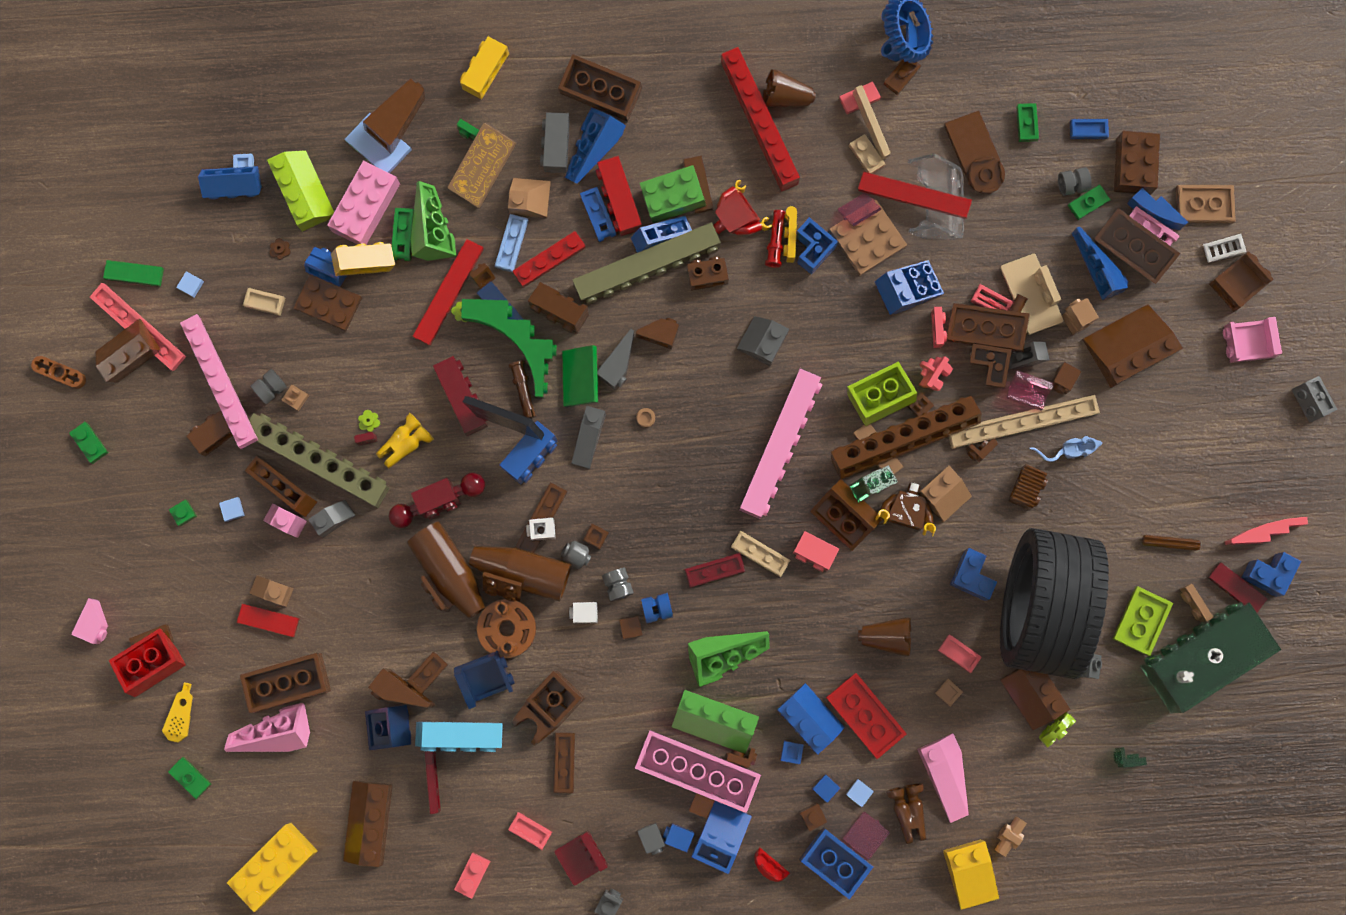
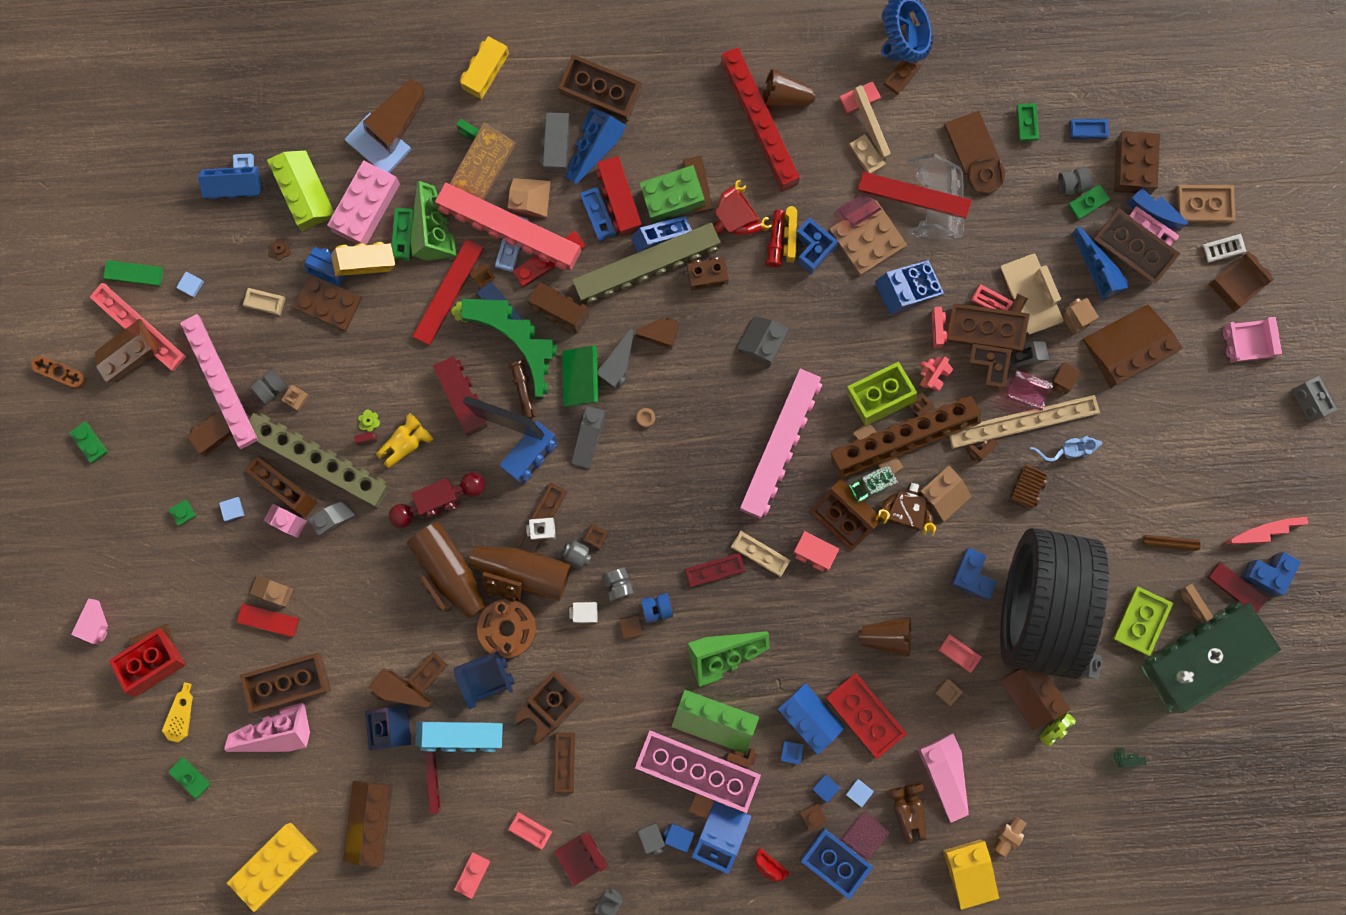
(508, 227): none -> coral brick

